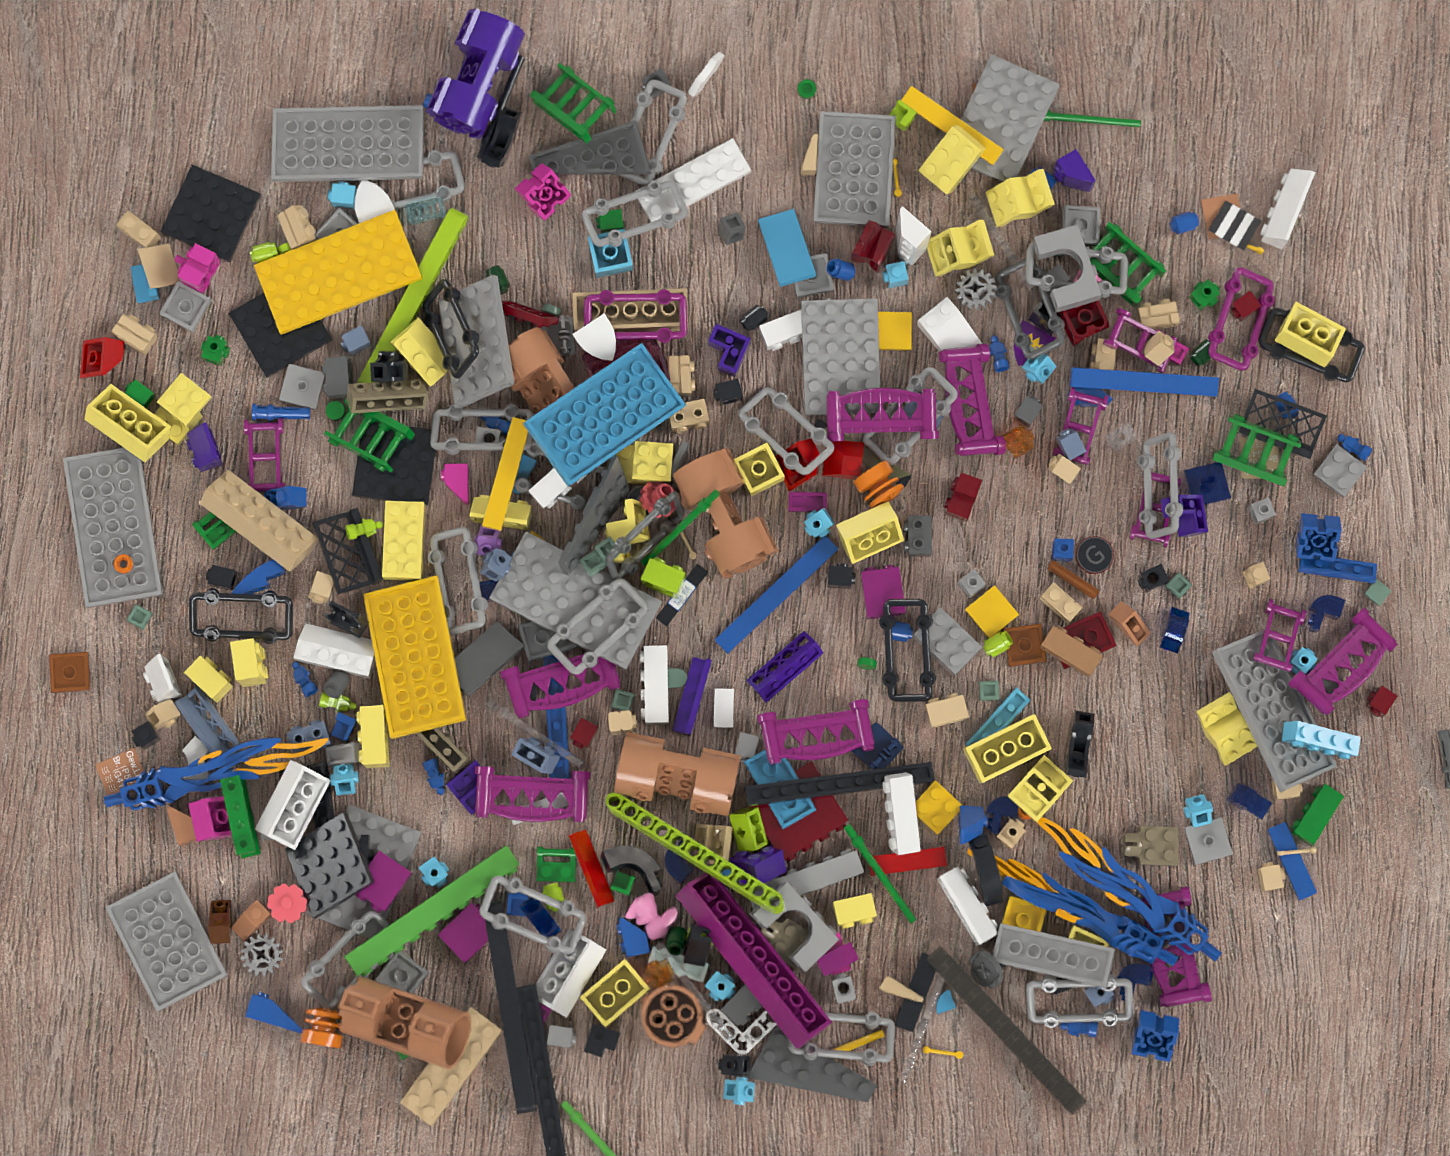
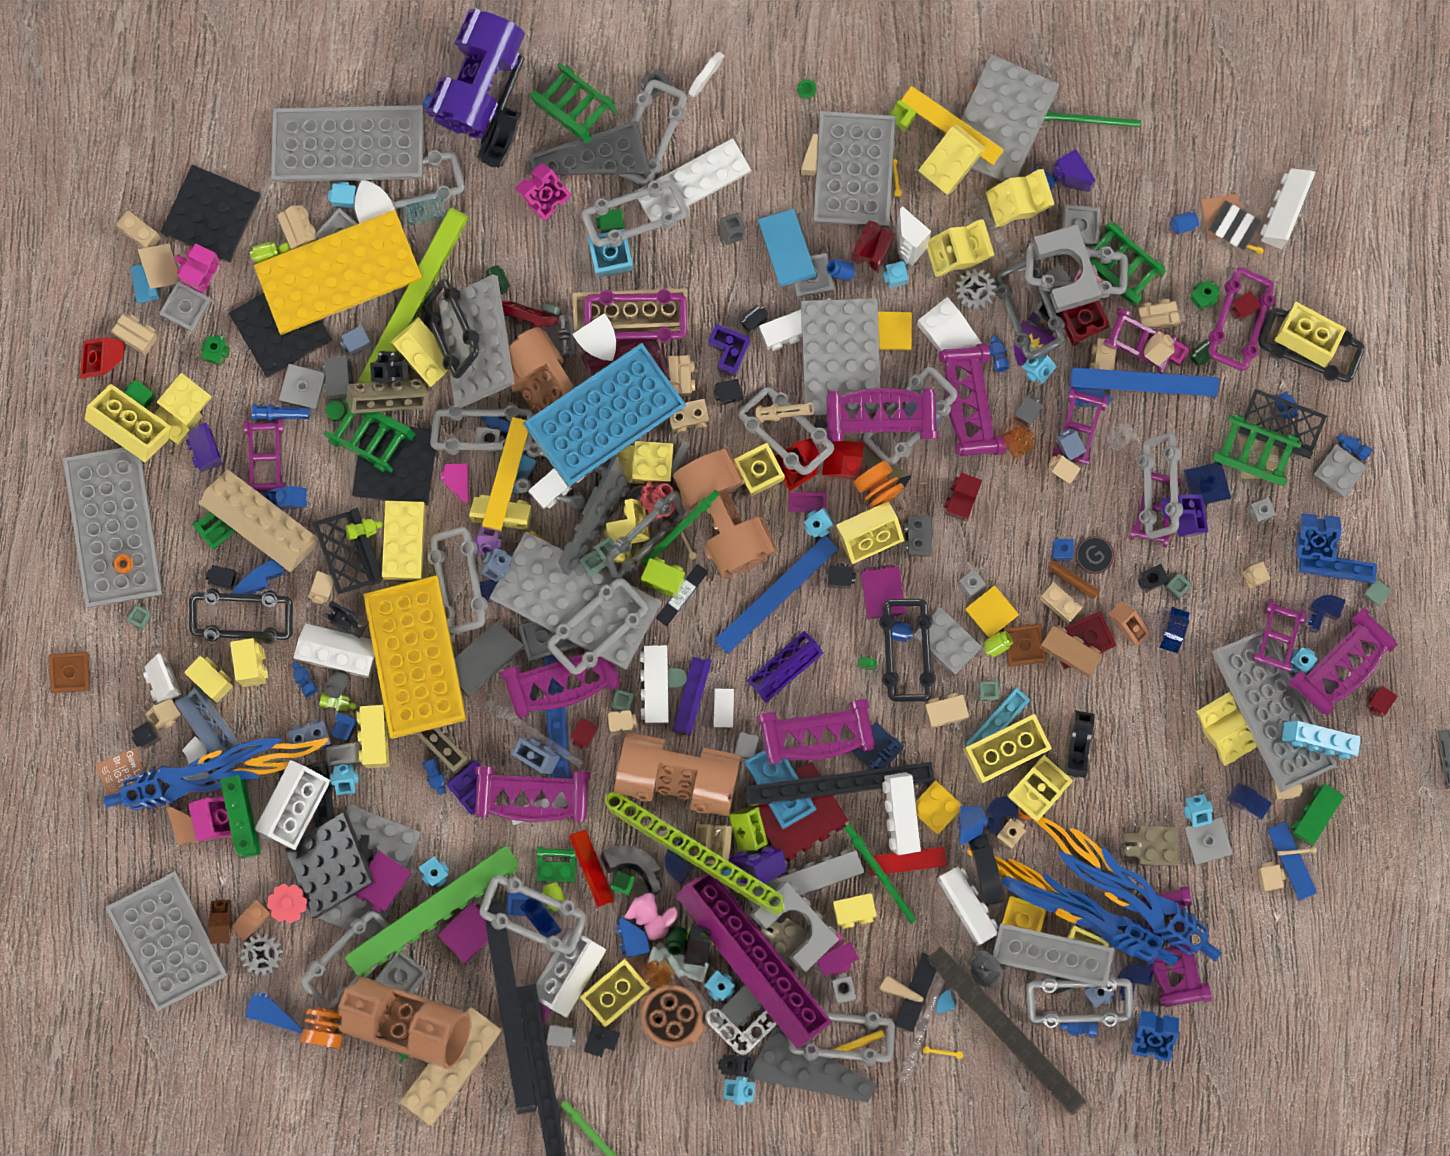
(777, 412): none -> tan pin

